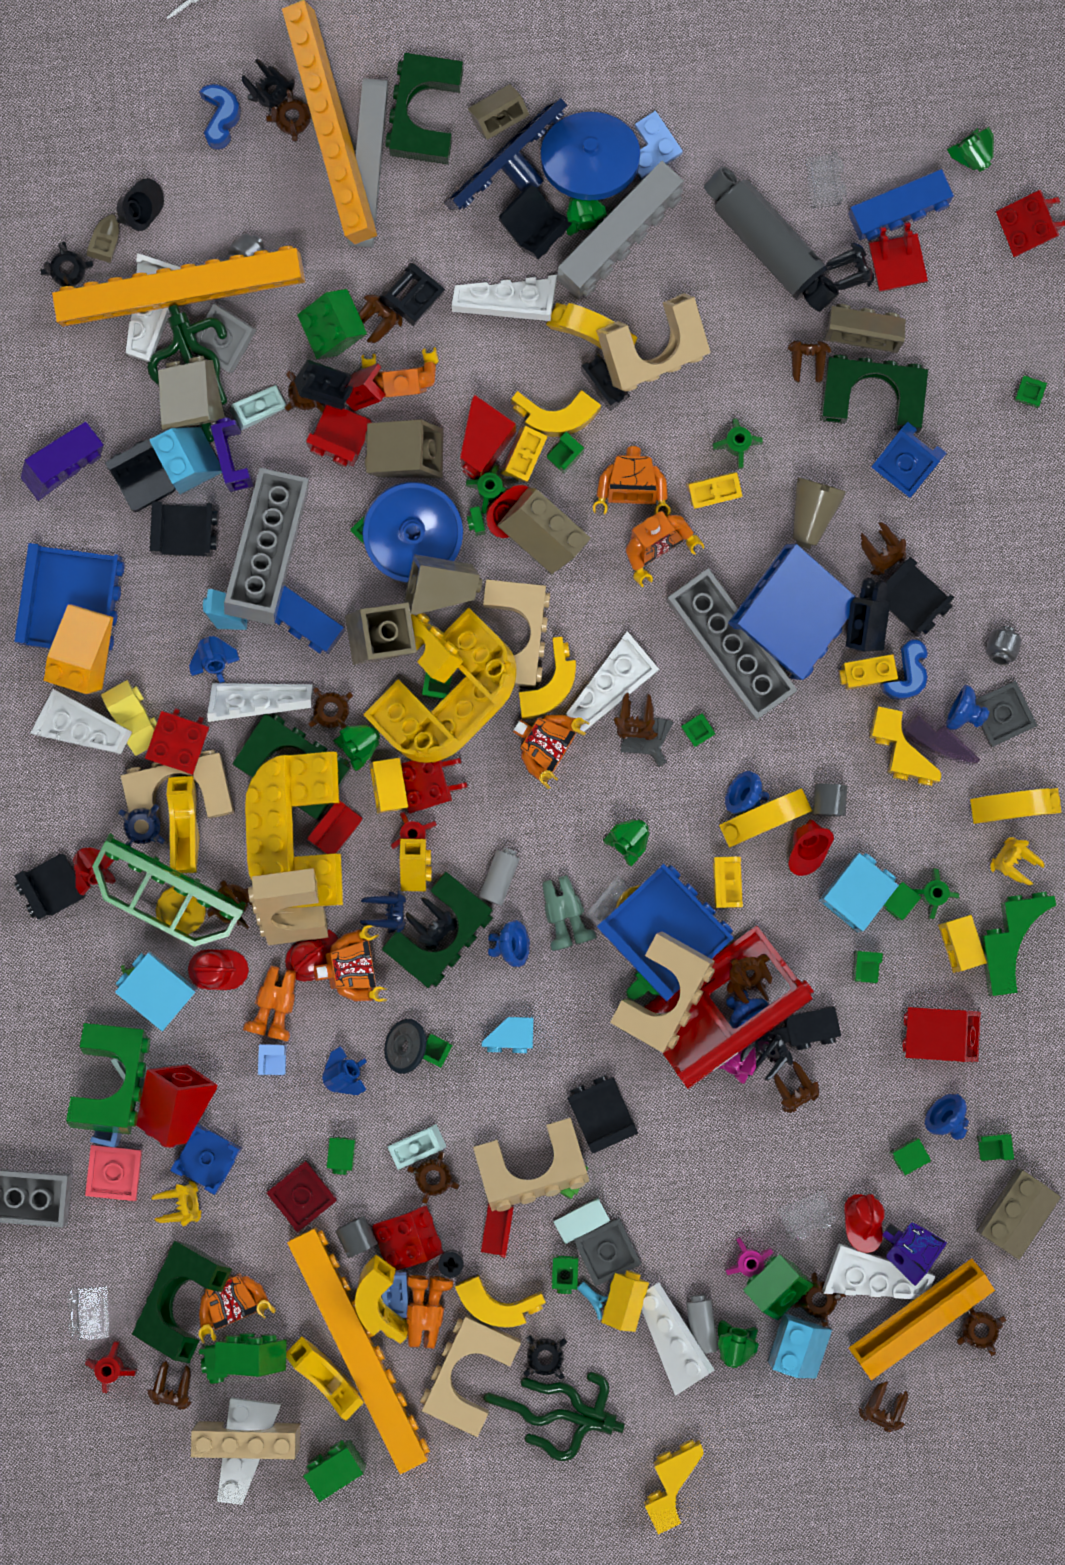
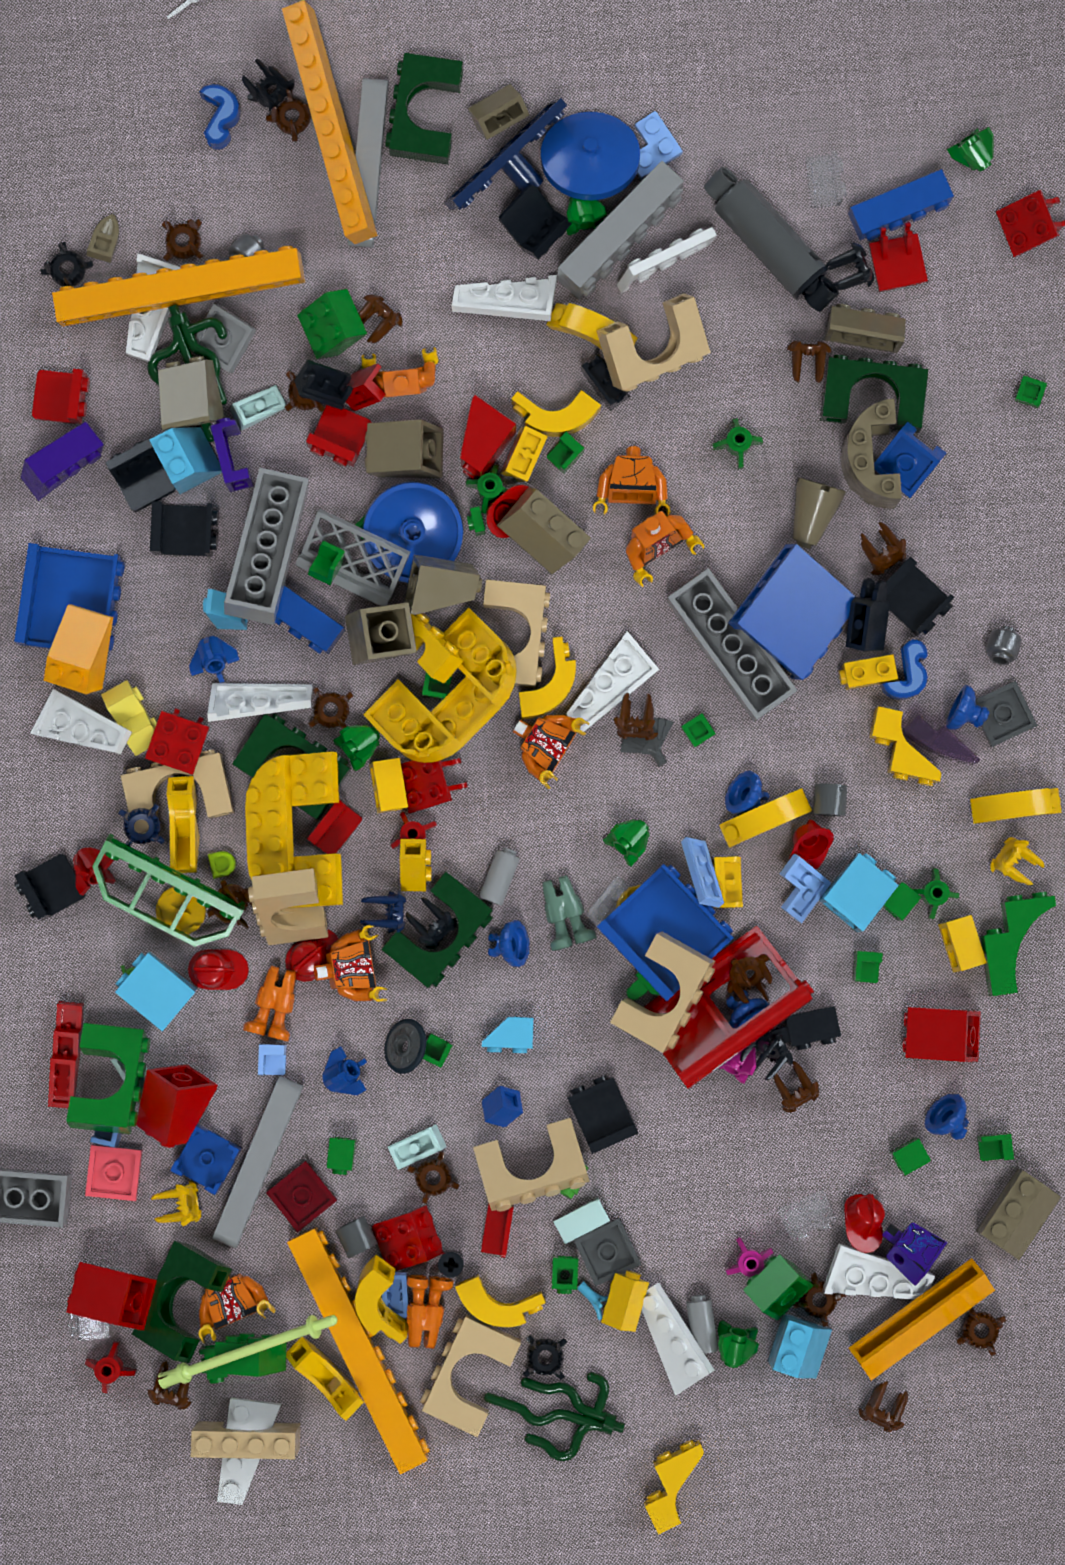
(60, 396): none -> red bracket
(66, 1054): none -> red slope
(111, 1296): none -> red slope
(140, 205): black piece -> none
(183, 1372): none -> yellowish green bar
(190, 229): none -> reddish brown piece
(221, 864): none -> lime tile
(257, 1162): none -> light grey beam
(327, 563): none -> green panel
(334, 1470): green brick -> none
(350, 578): none -> light grey fence
(418, 300): black plate -> none
(502, 1106): none -> blue panel
(664, 259): none -> white wing
(702, 872): none -> light blue tile
(714, 490): yellow hinge -> none
(808, 887): none -> light blue plate
(858, 460): none -> dark tan cylinder

